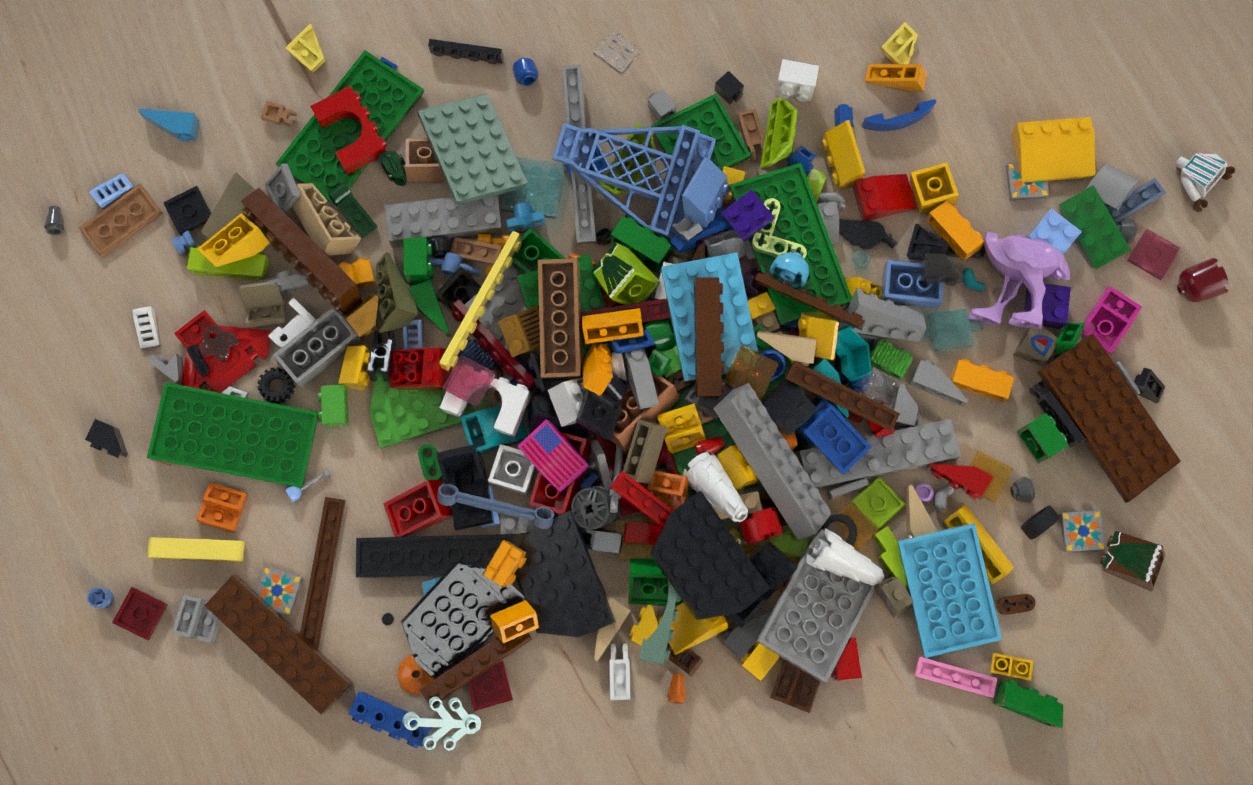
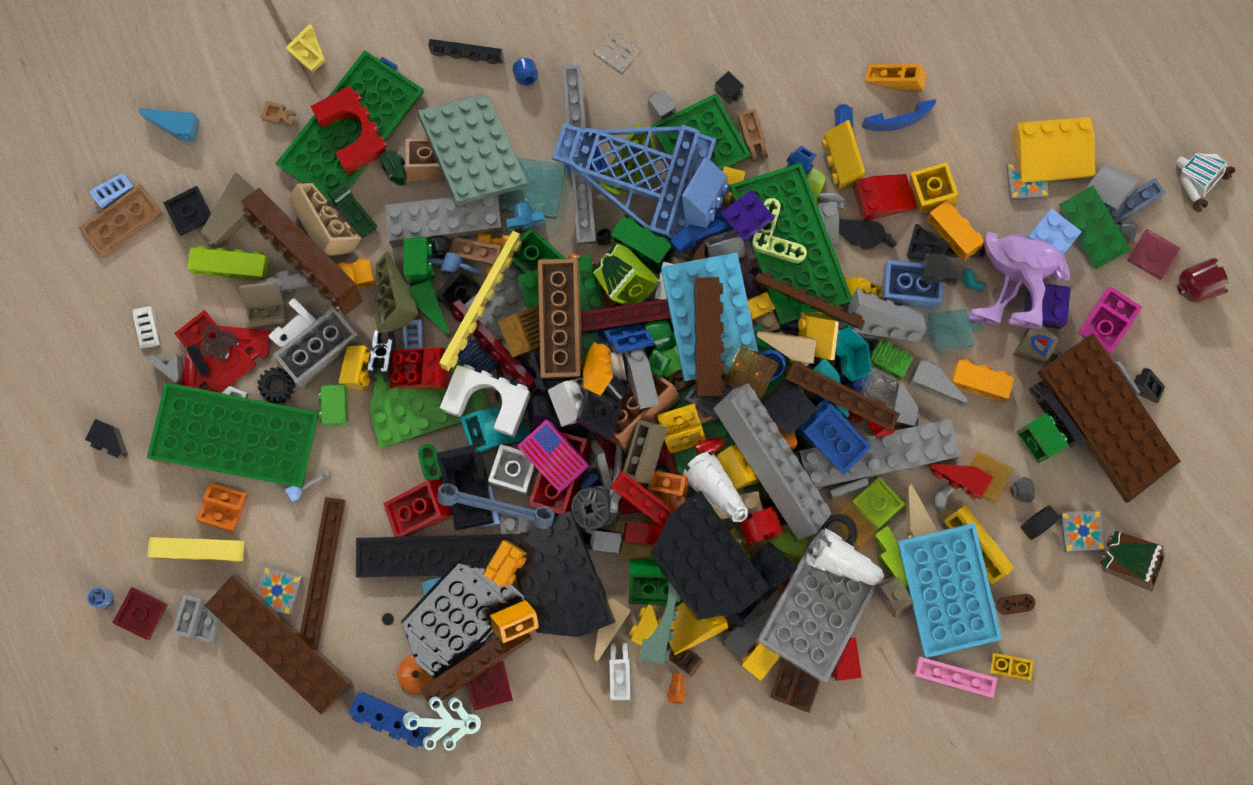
(54, 222): dark grey cone -> none
(184, 242): medium blue wheel -> none
(234, 242): yellow slope -> none
(283, 188): light grey tile -> none
(364, 315): pearl gold slope -> none
(469, 381): clear pink tile -> none
(612, 326): light orange brick -> none
(686, 228): light grey slope -> none
(779, 132): lime wedge -> none
(790, 268): medium azure cylinder -> none
(796, 80): white brick -> none
(859, 265): clear light blue bush -> none
(900, 45): light yellow wing -> none
(924, 492): lavender tile -> none
(1029, 703): green slope -> none
(1069, 337): green slope -> none

